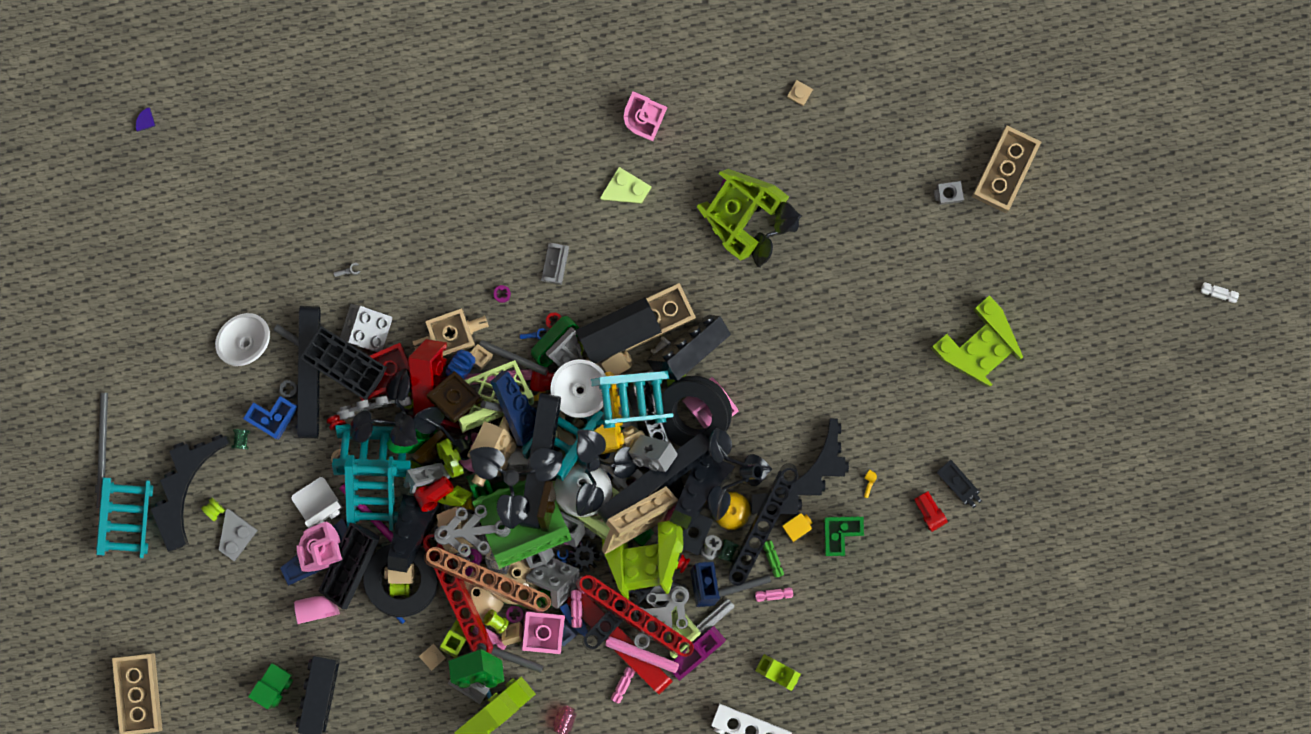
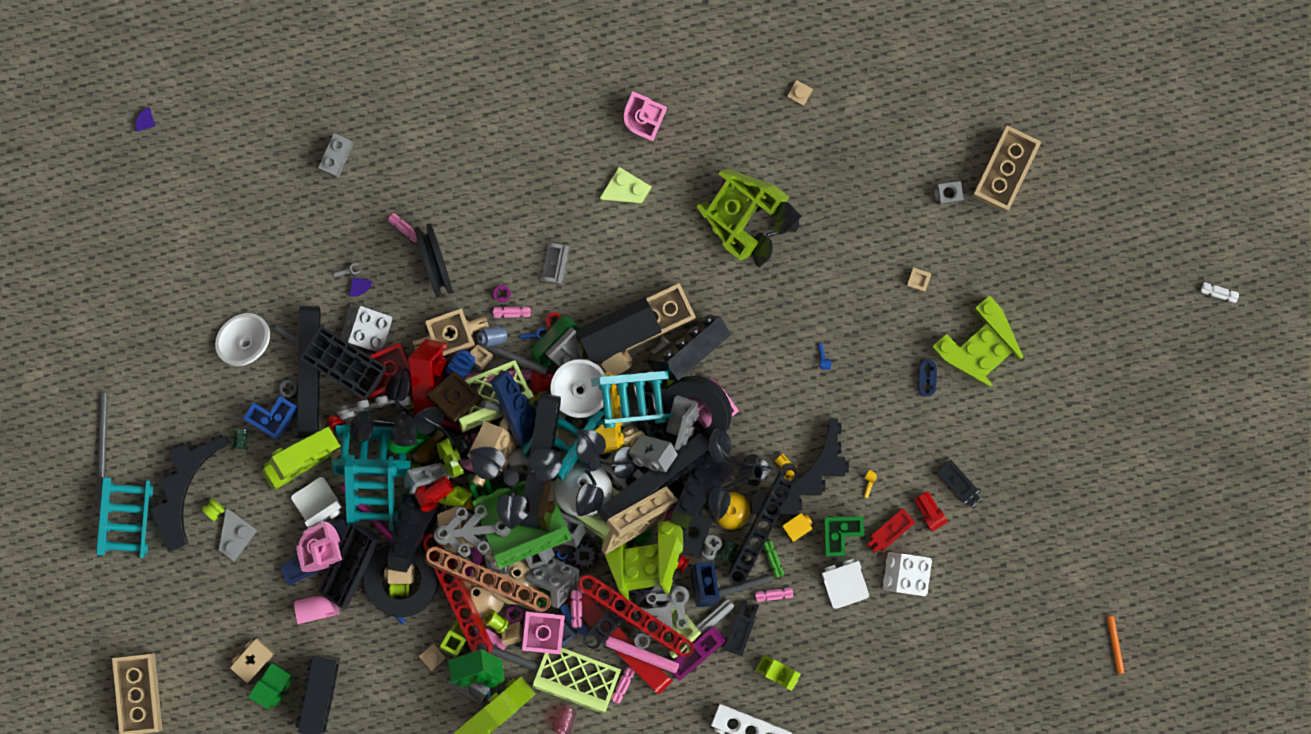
(262, 656): none -> tan brick
(299, 458): none -> lime wedge
(335, 155): none -> light grey brick
(359, 287): none -> dark purple tile
(402, 226): none -> bright pink axle
(433, 260): none -> black tyre
(492, 336): none -> sand blue brick
(511, 312): none -> bright pink axle
(573, 695): none -> yellowish green fence
(681, 423): none -> light grey bracket
(741, 630): none -> black hinge
(781, 460): none -> yellow pin
(825, 364): none -> blue hand
(845, 583): none -> white bracket
(891, 531): none -> red hinge
(907, 574): none -> white bracket
(918, 279): none -> tan plate
(932, 378): none -> dark blue beam
(1115, 644): none -> orange bar

